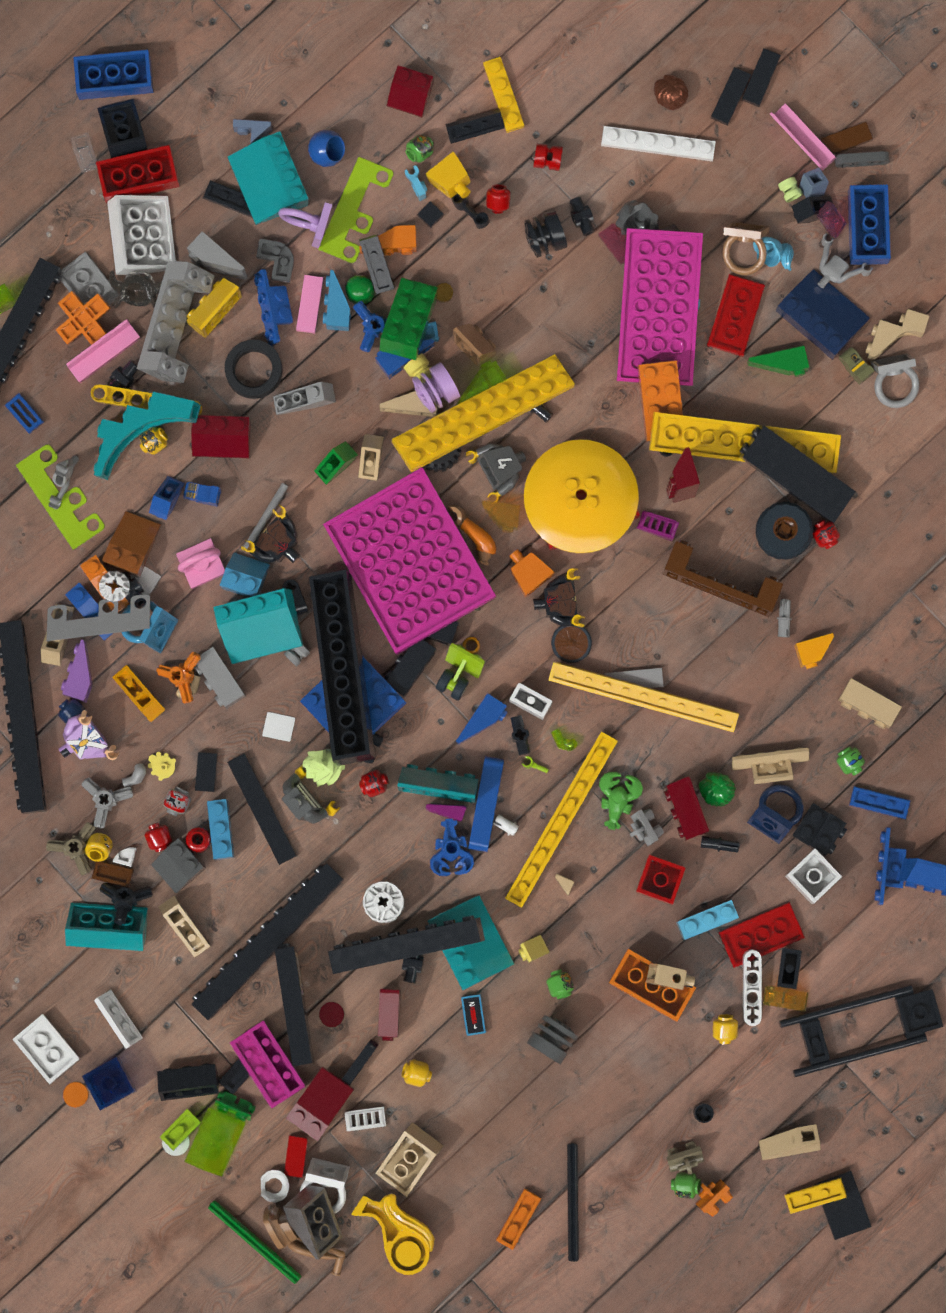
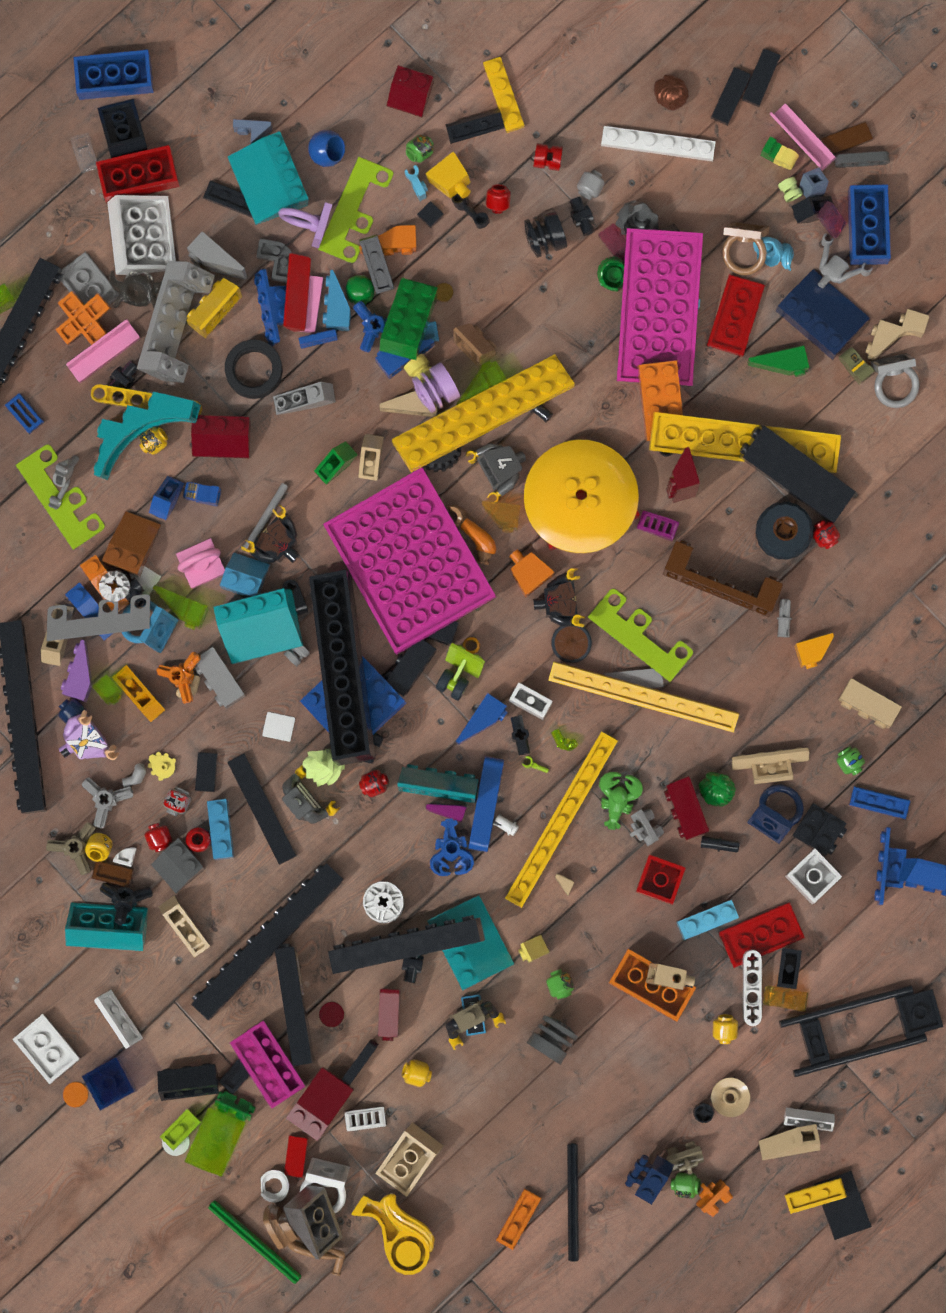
(108, 690): none -> clear neon green brick
(187, 610): none -> clear neon green slope
(297, 292): none -> red slope
(317, 339): none -> blue tile
(470, 1017): none -> torso
(590, 184): none -> light grey head
(611, 273): none -> green hair
(632, 638): none -> lime piece
(654, 1179): none -> dark blue brick
(738, 1104): none -> tan dish
(779, 154): none -> leg
(802, 1118): none -> white piece

